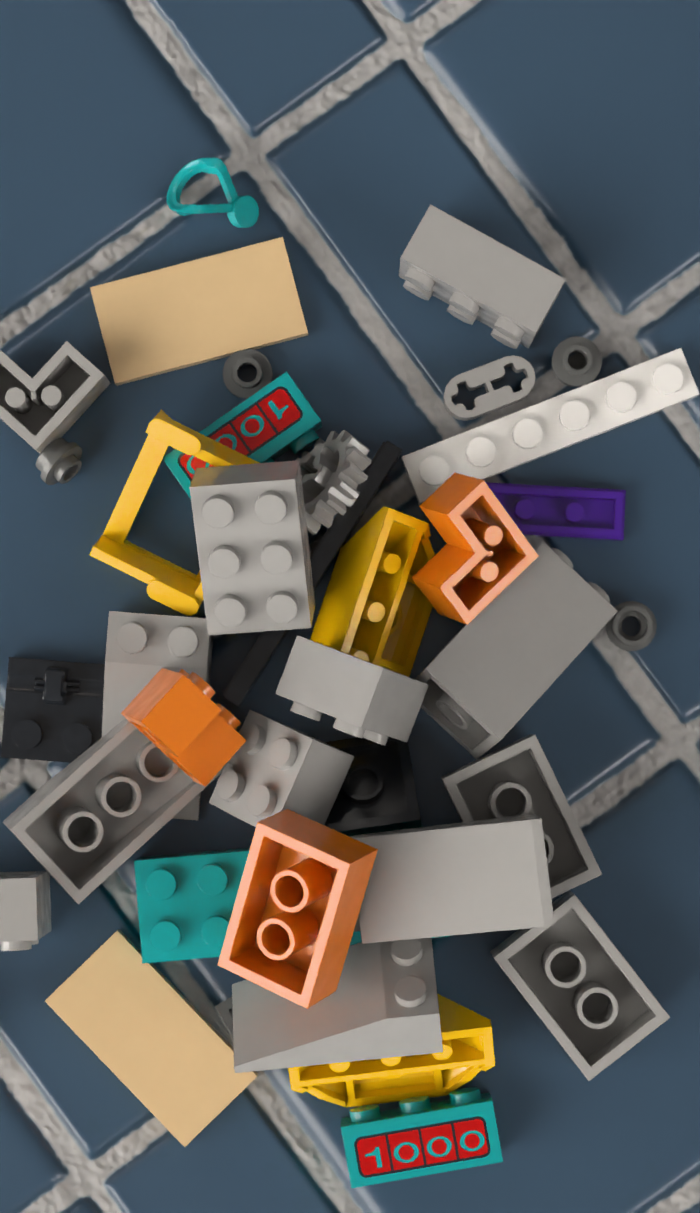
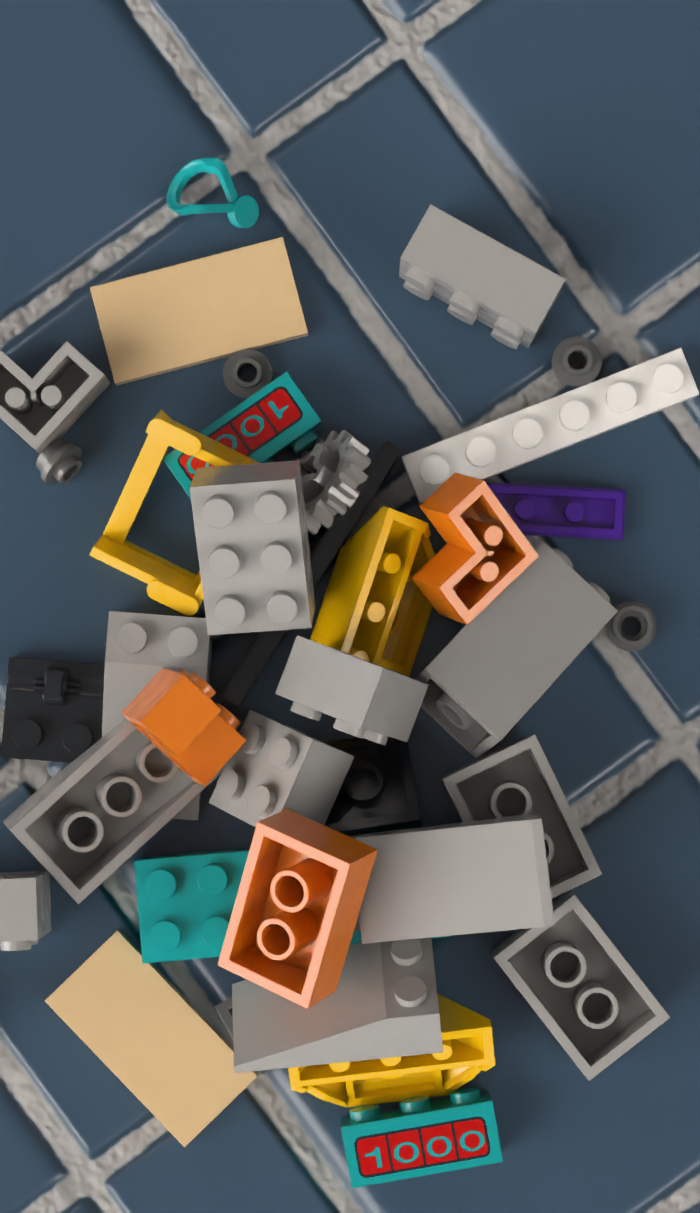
(483, 377): light grey beam -> none

